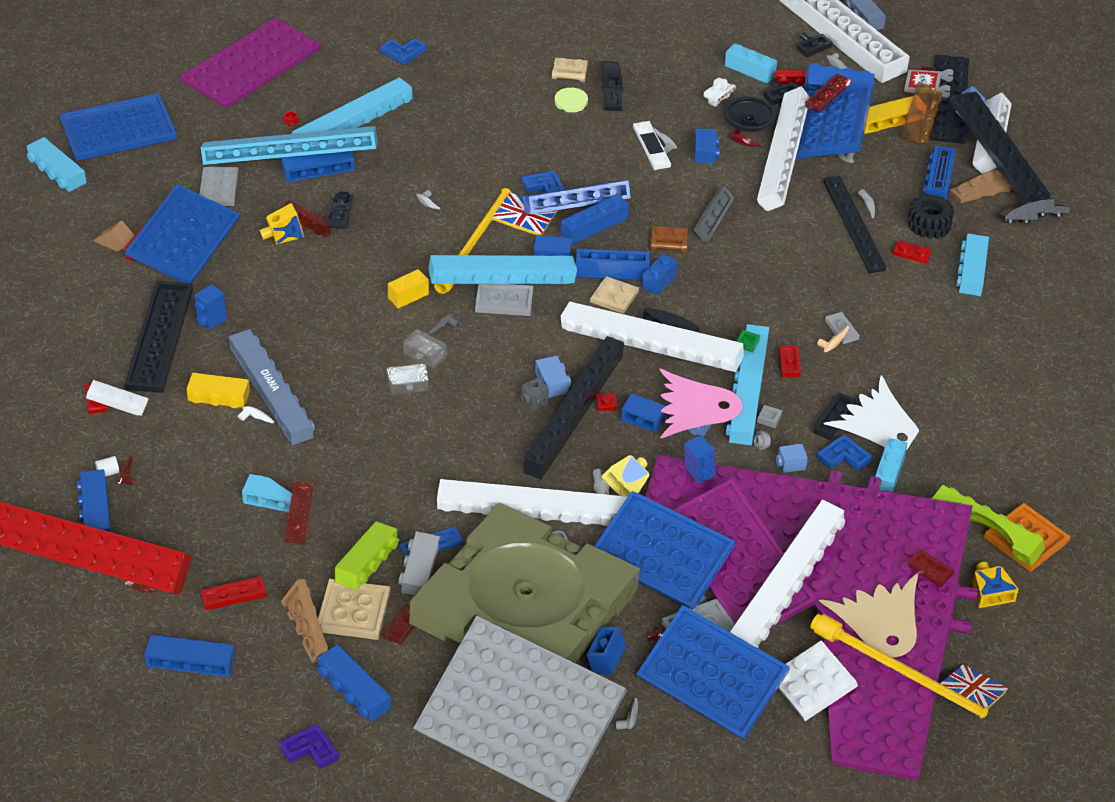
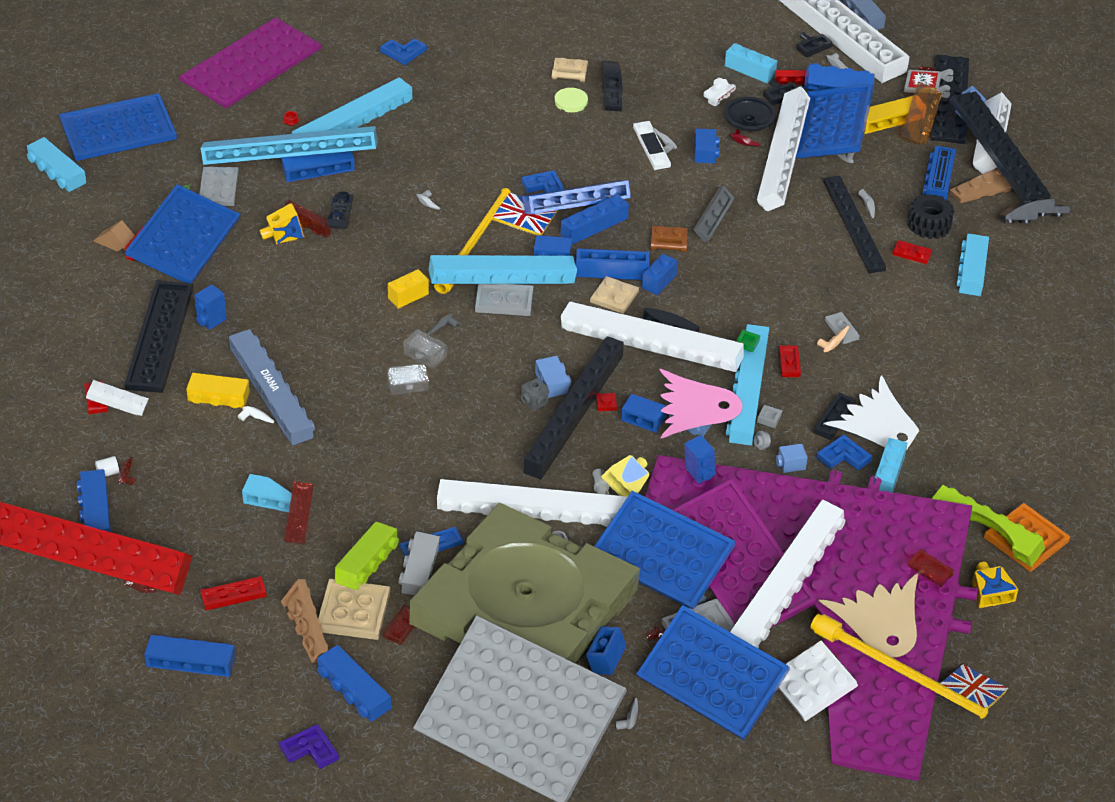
(827, 93): clear red plate -> none

